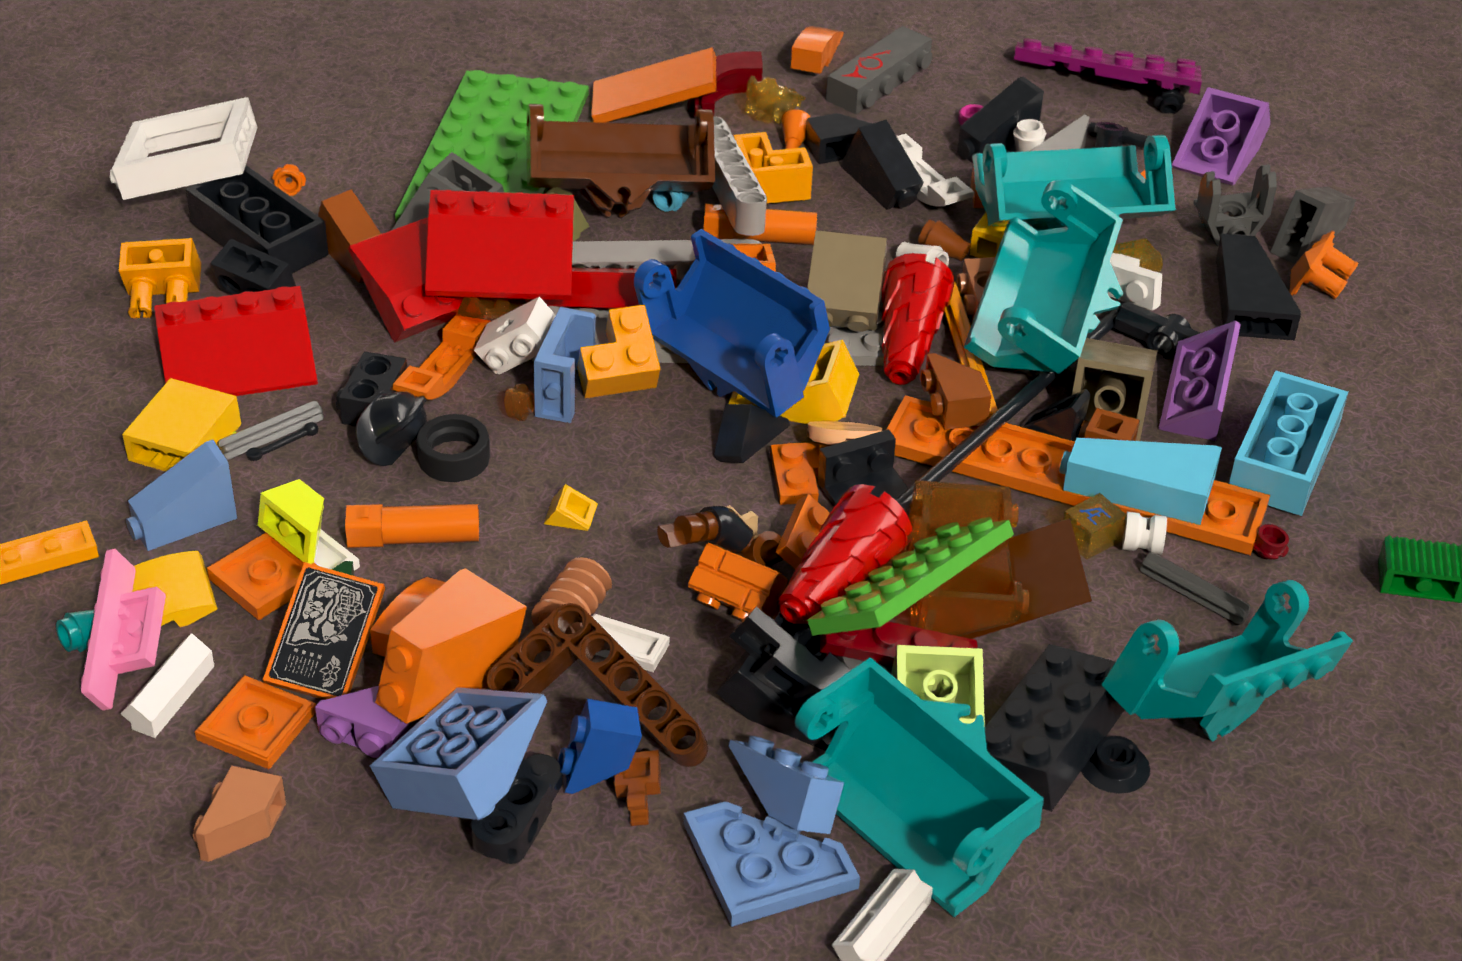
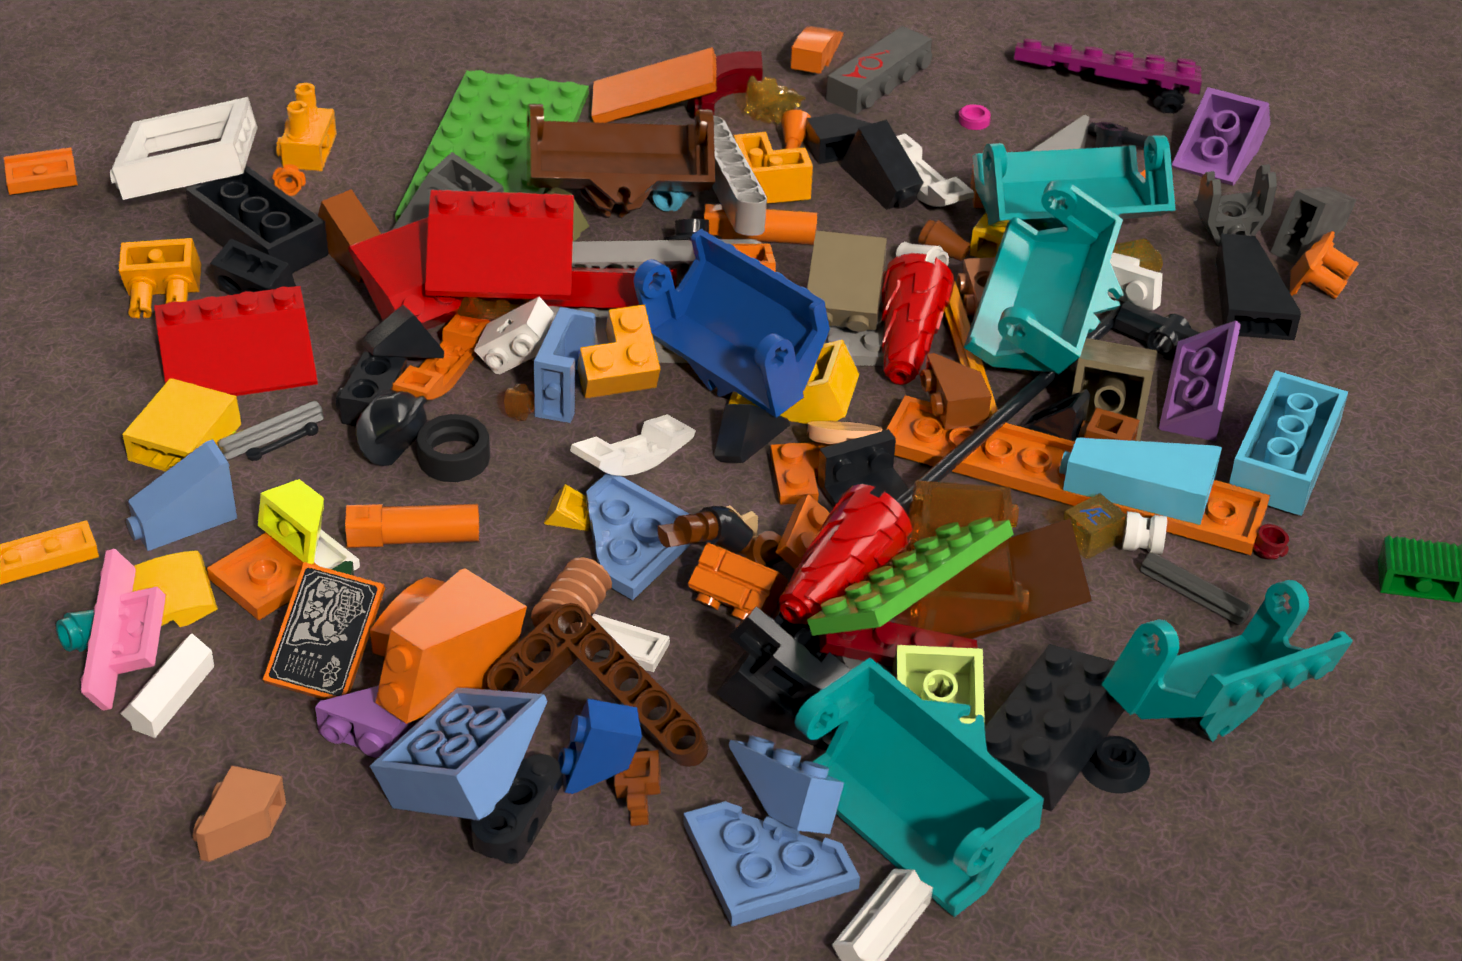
(40, 171): none -> orange plate
(256, 722): orange tile -> none
(307, 131): none -> light orange brick
(402, 337): none -> black slope
(625, 532): none -> medium blue plate
(637, 454): none -> white slope
(687, 227): none -> black piece
(999, 118): black slope -> none
(1028, 135): white cone -> none

